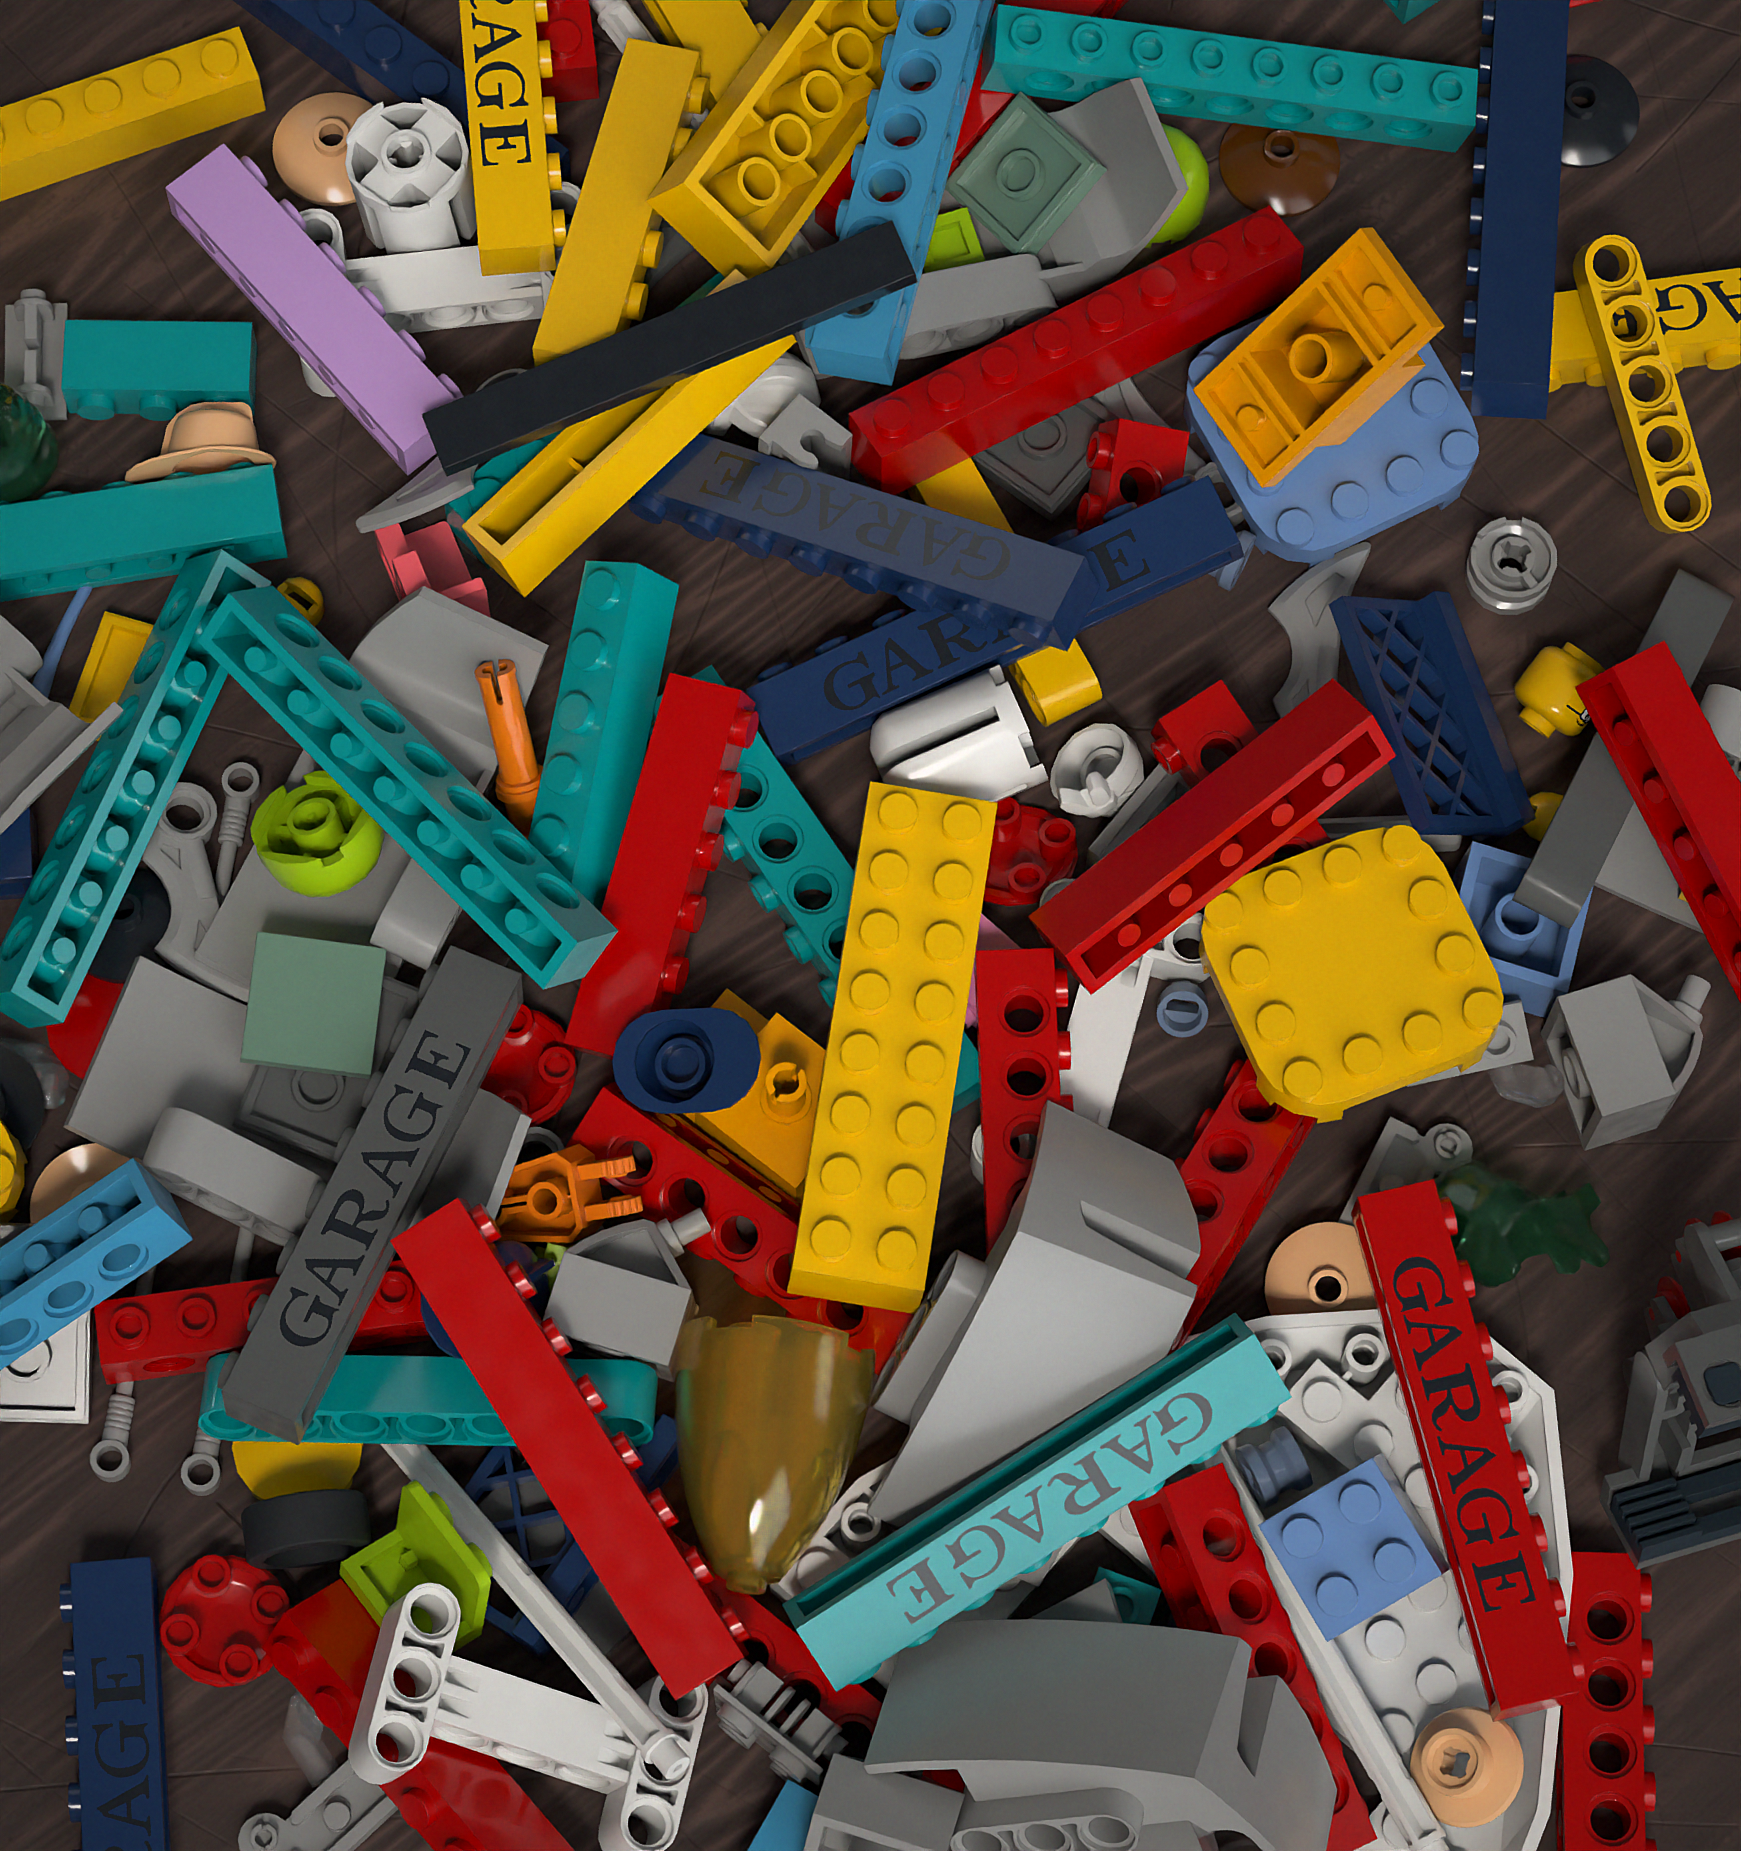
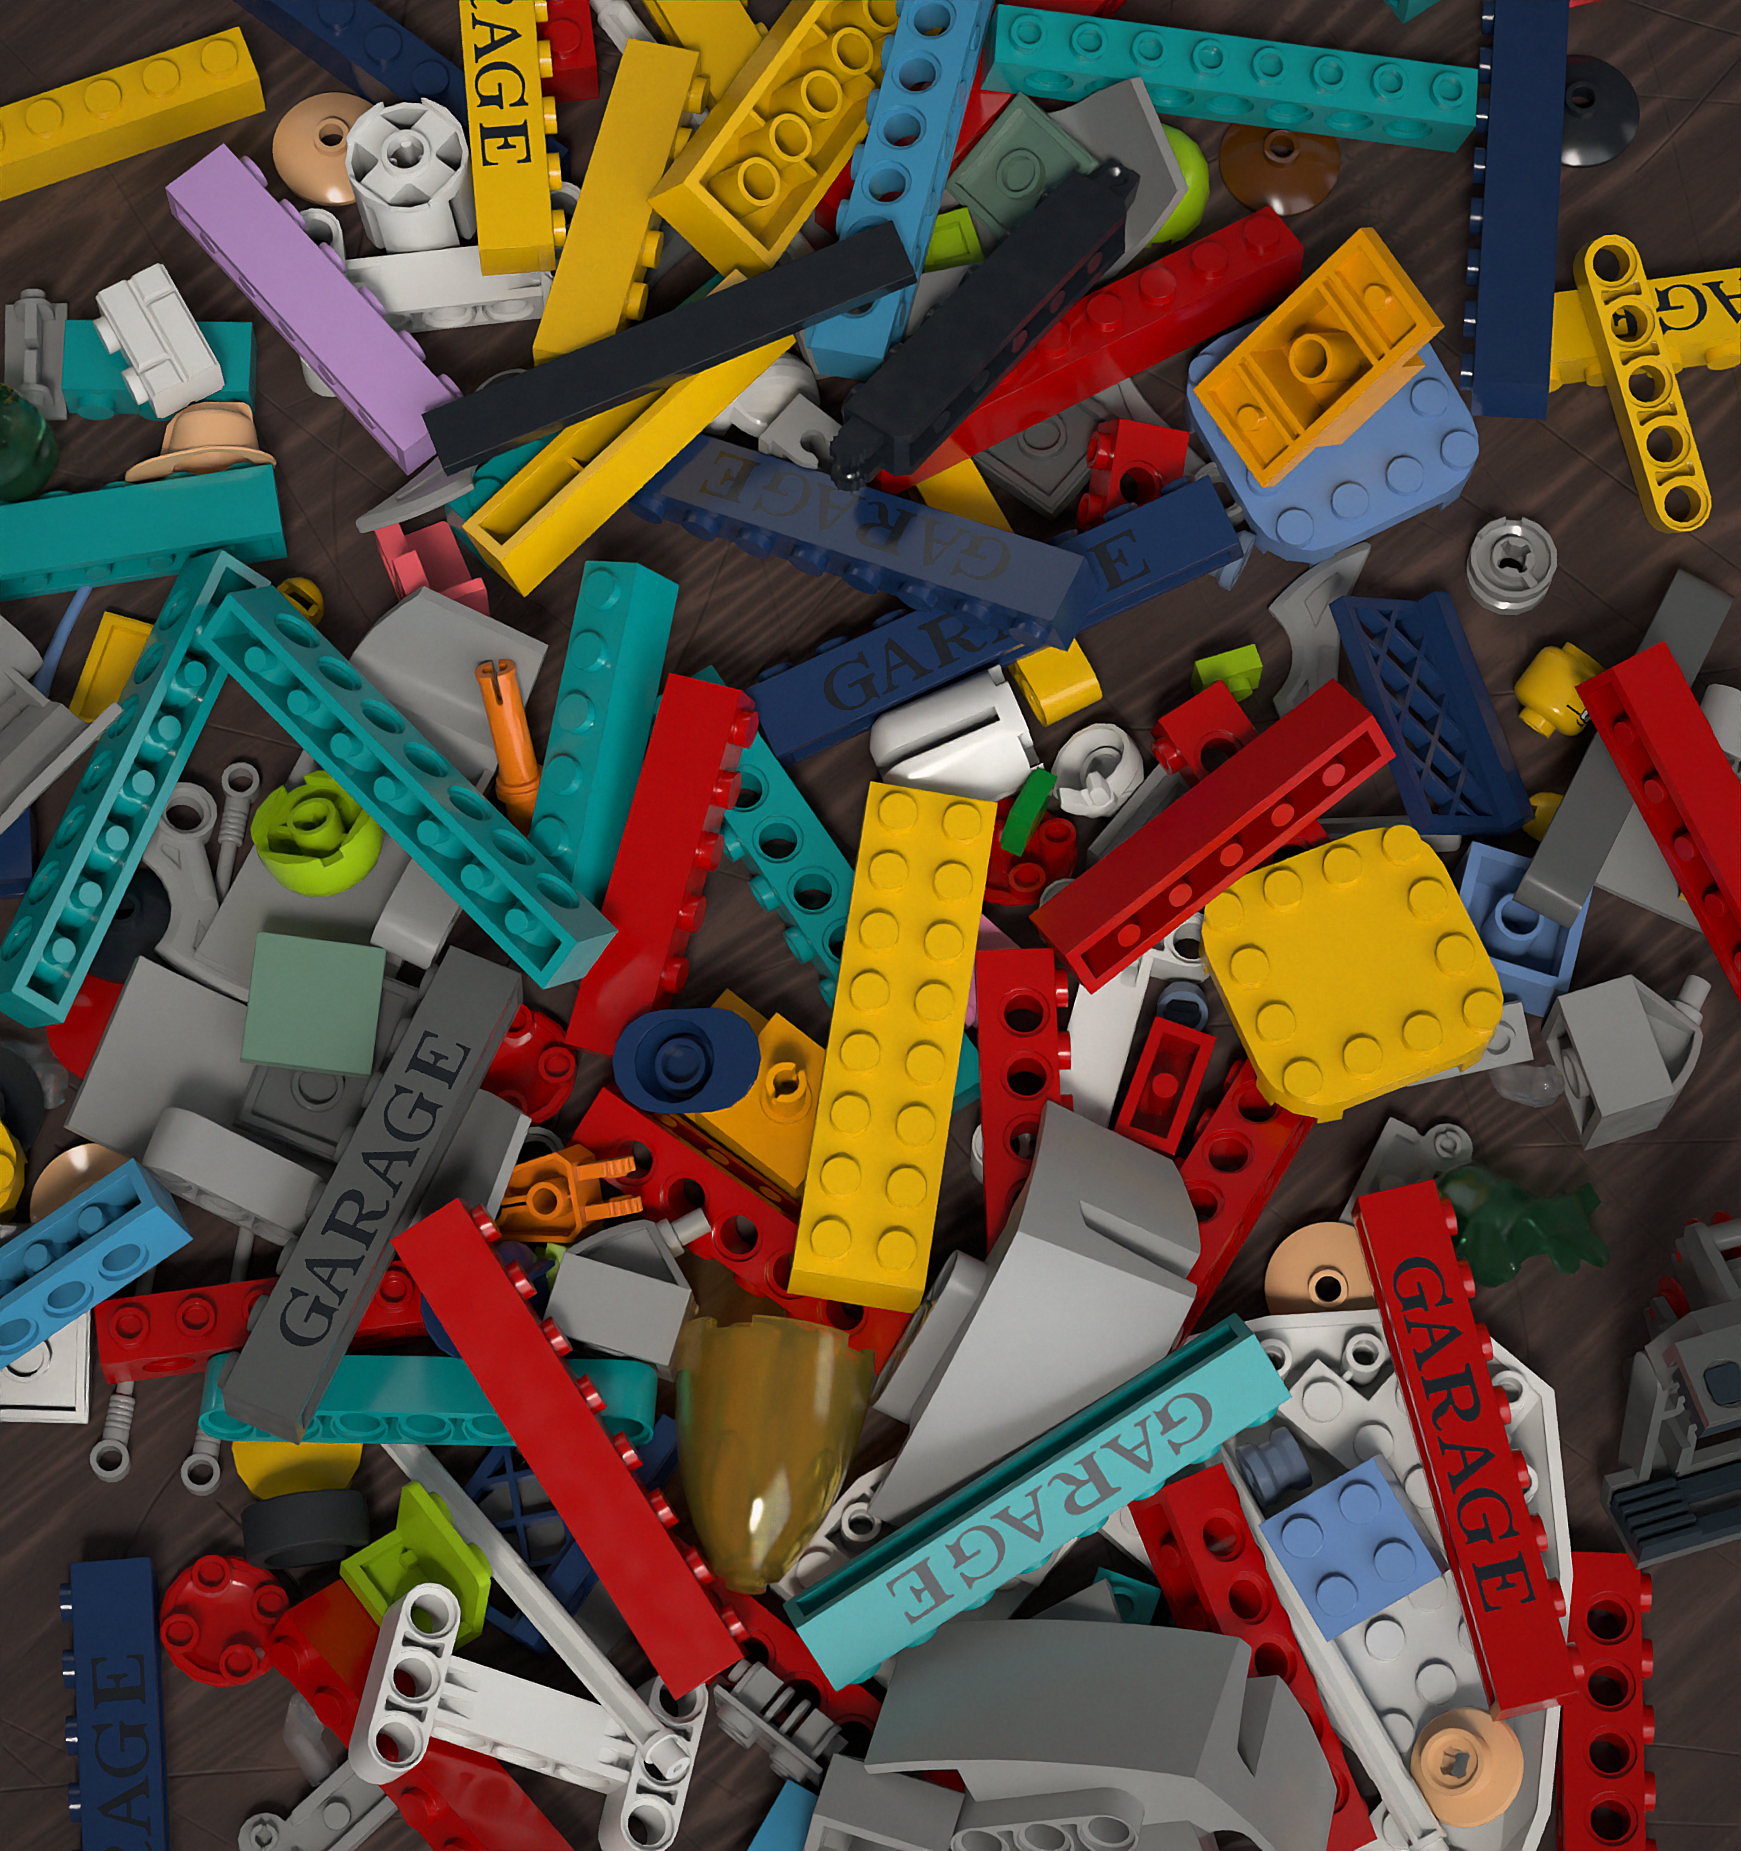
(158, 340): none -> white brick
(984, 327): none -> black hinge
(1028, 811): none -> green tile
(1165, 1086): none -> red brick
(1237, 669): none -> lime plate

